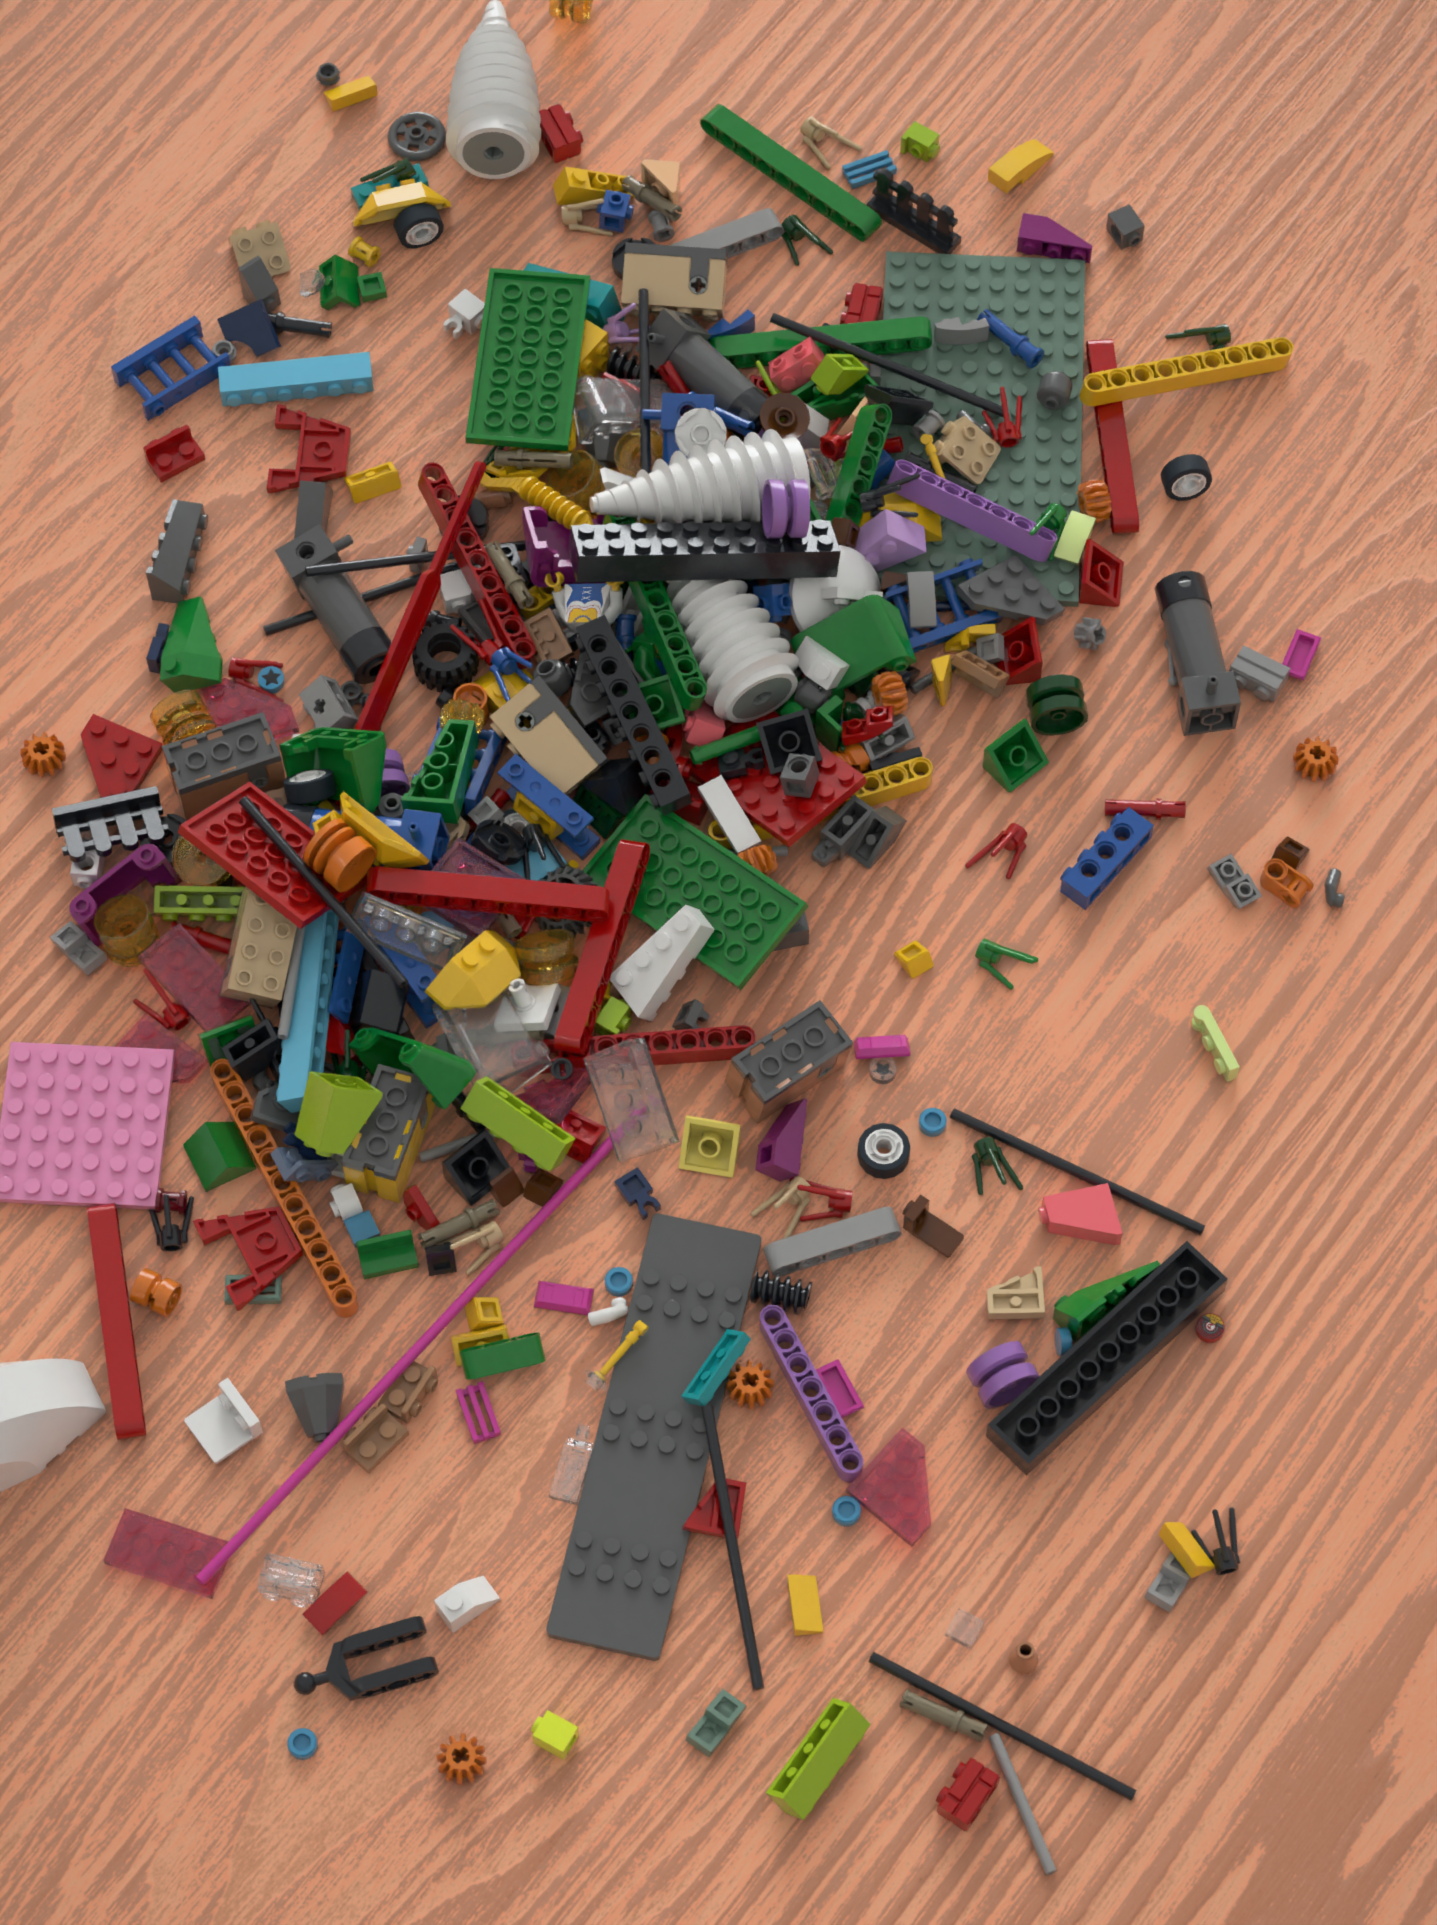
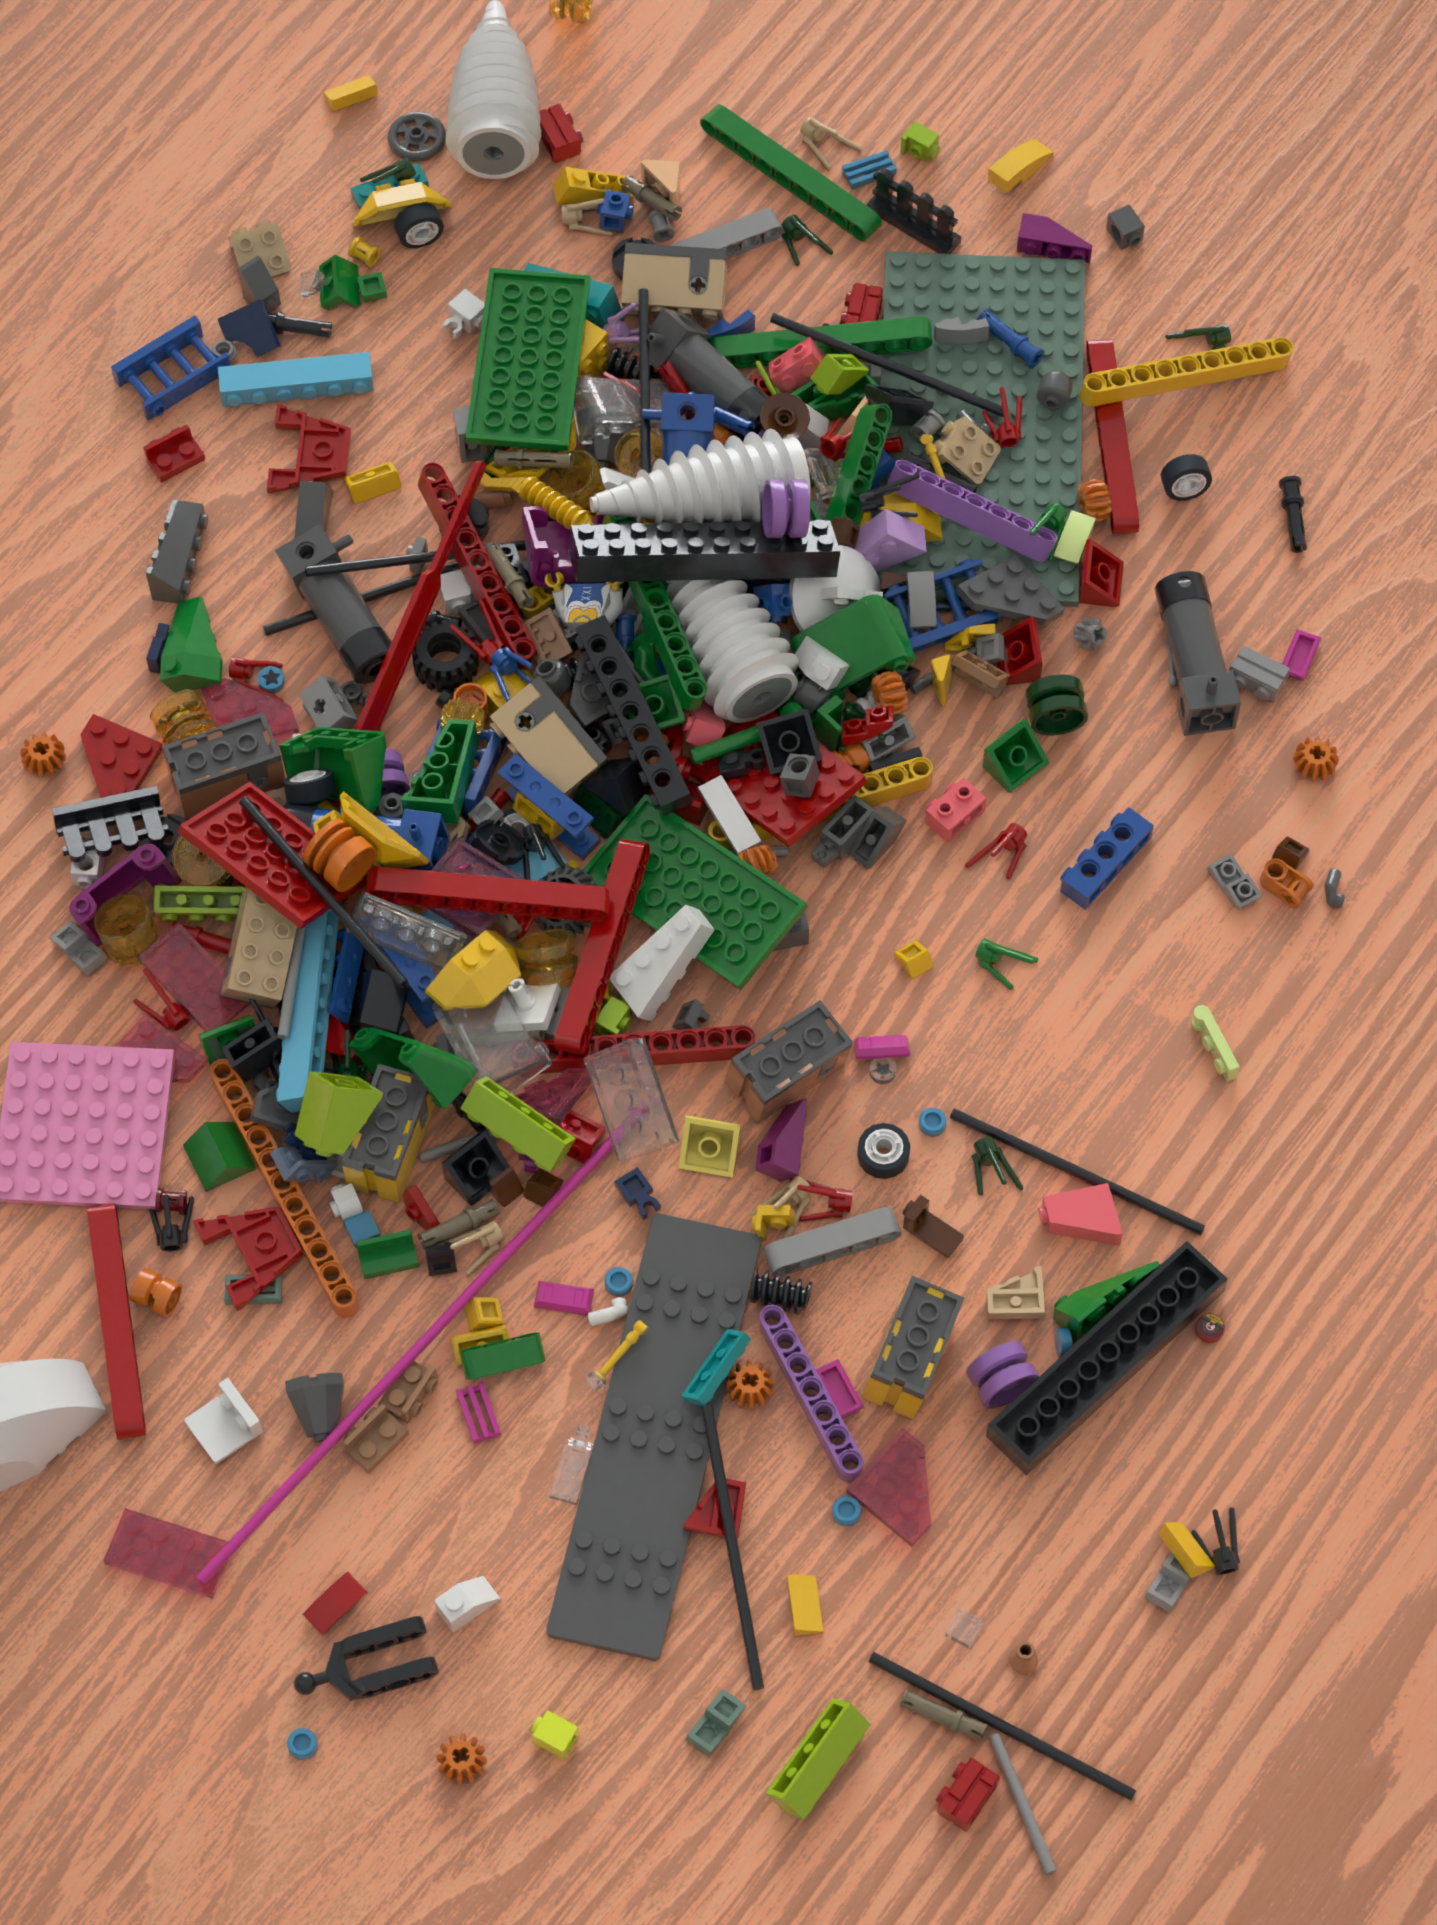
(290, 1580): clear brick -> none
(329, 70): dark grey plate -> none
(467, 451): none -> light grey brick
(556, 1070): black hinge -> none
(699, 428): white tile -> none
(772, 1217): none -> yellow bracket
(913, 1347): none -> dark grey piece
(955, 809): none -> coral brick
(1147, 808): red pin -> none
(1293, 504): none -> black pin

